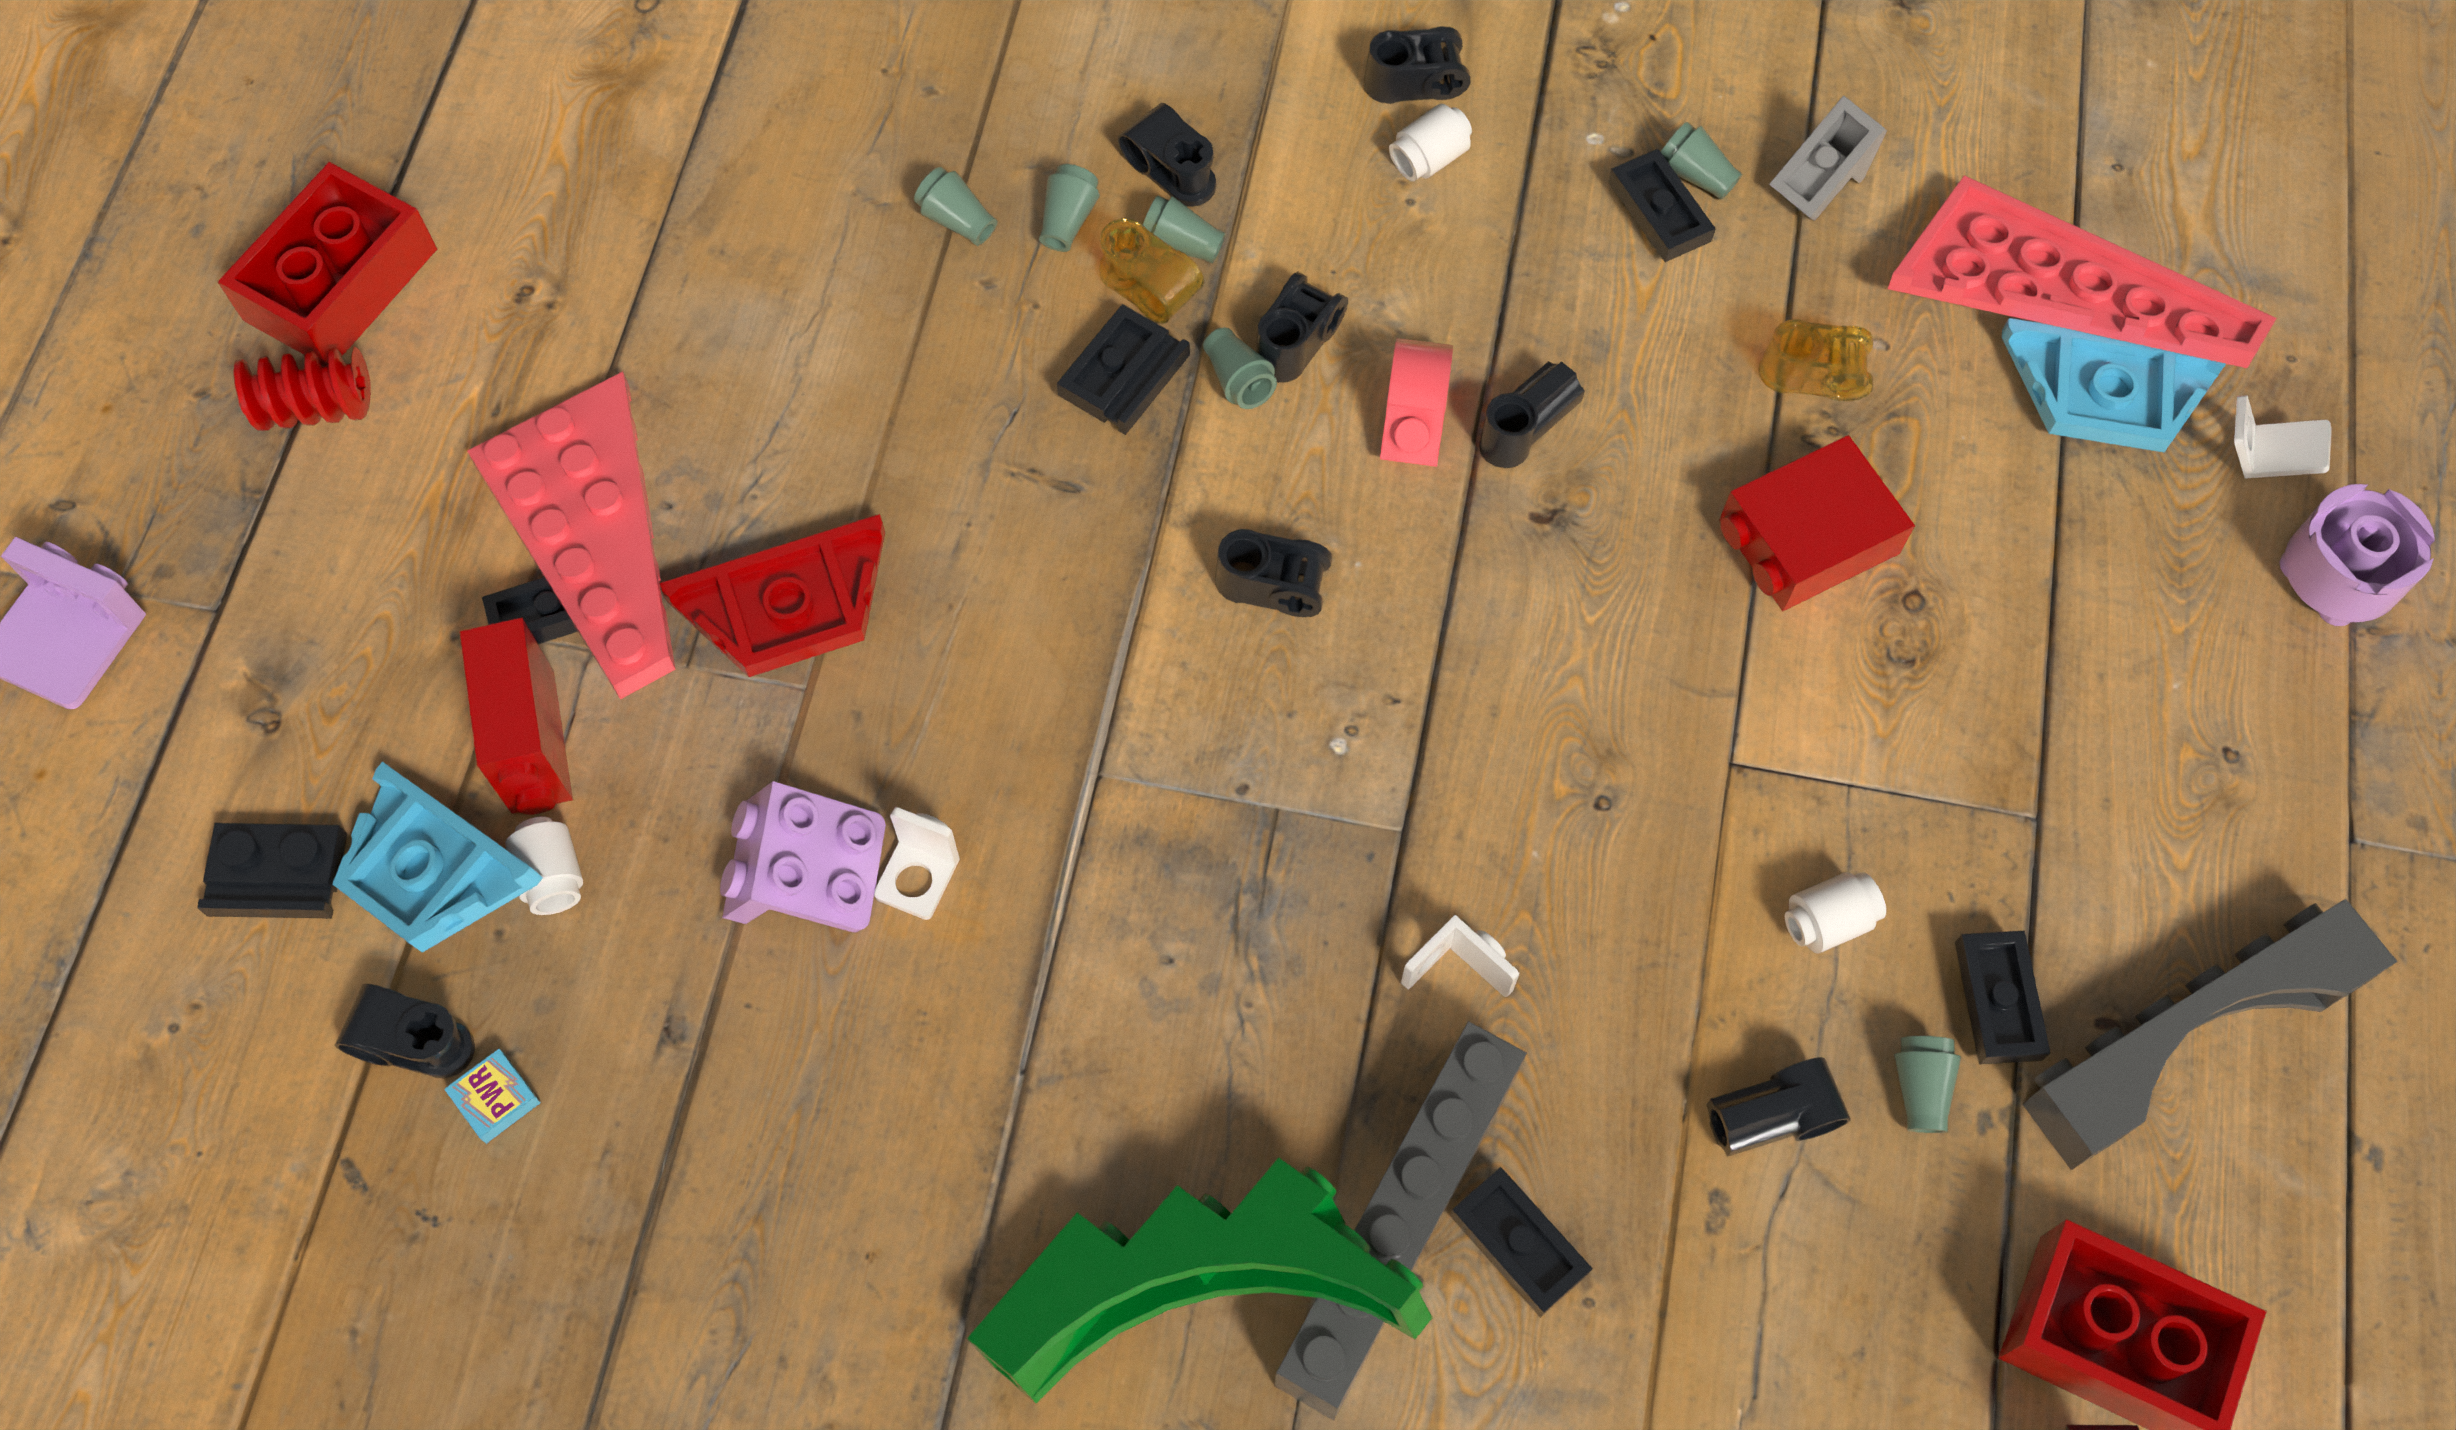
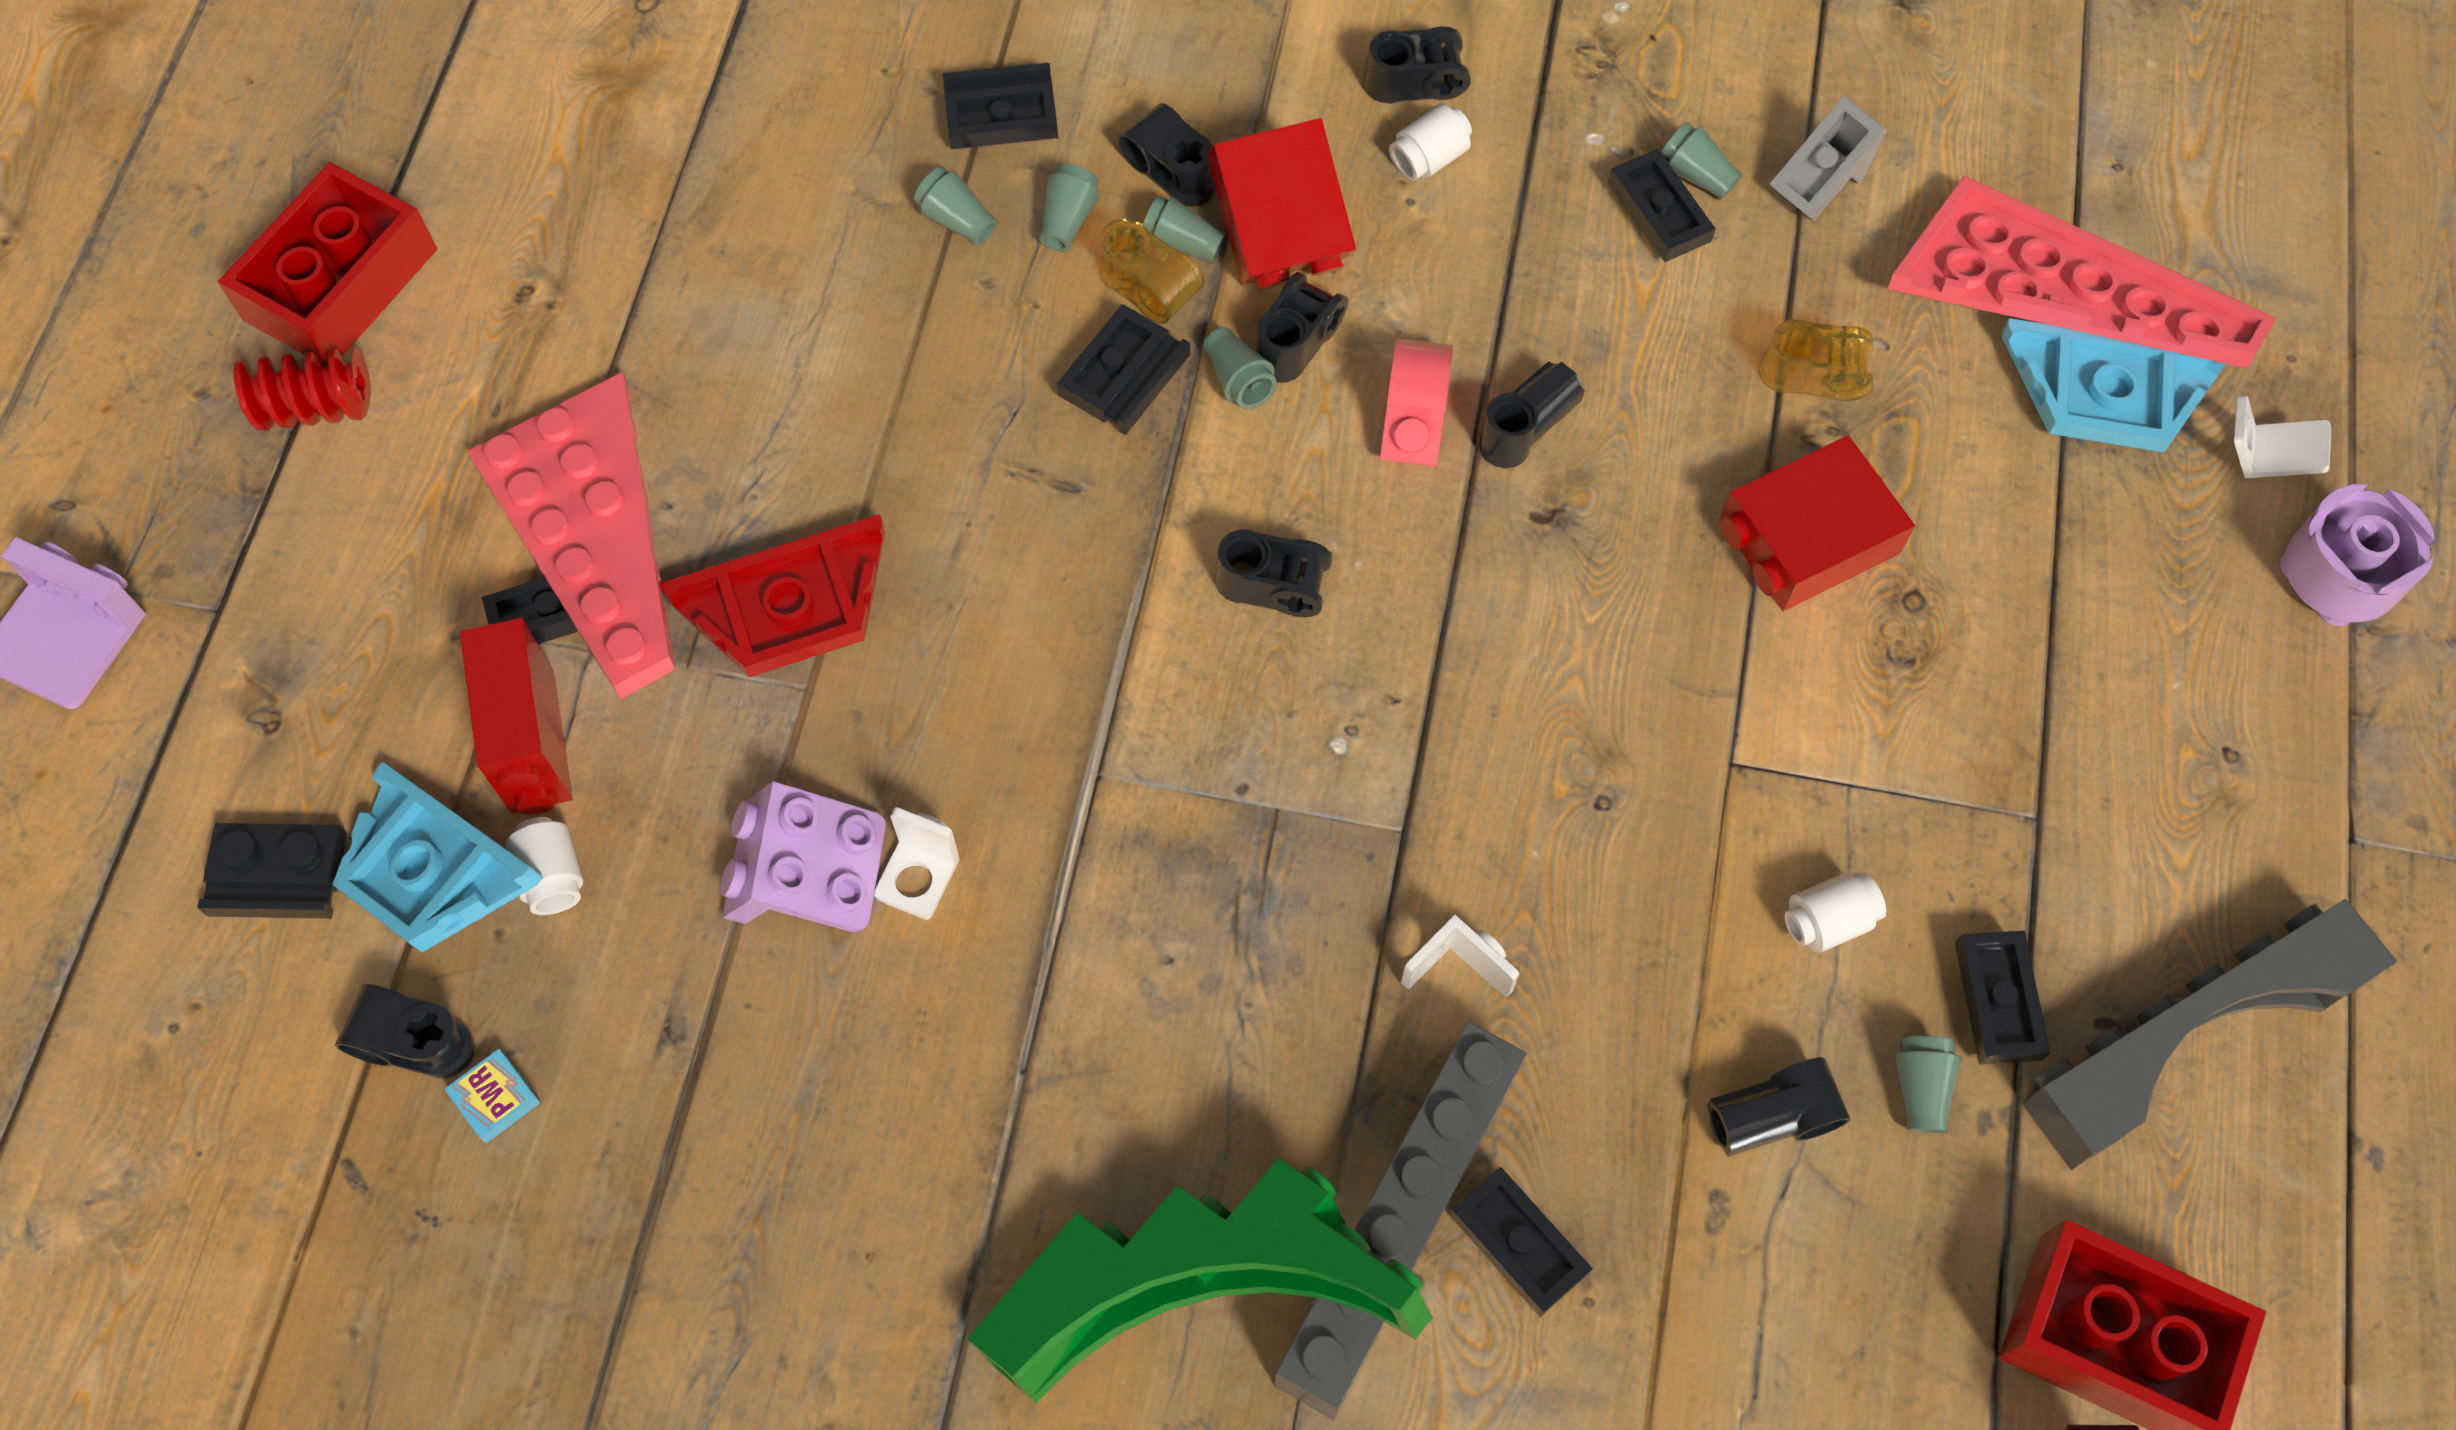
(1000, 105): none -> black plate
(1281, 203): none -> red brick

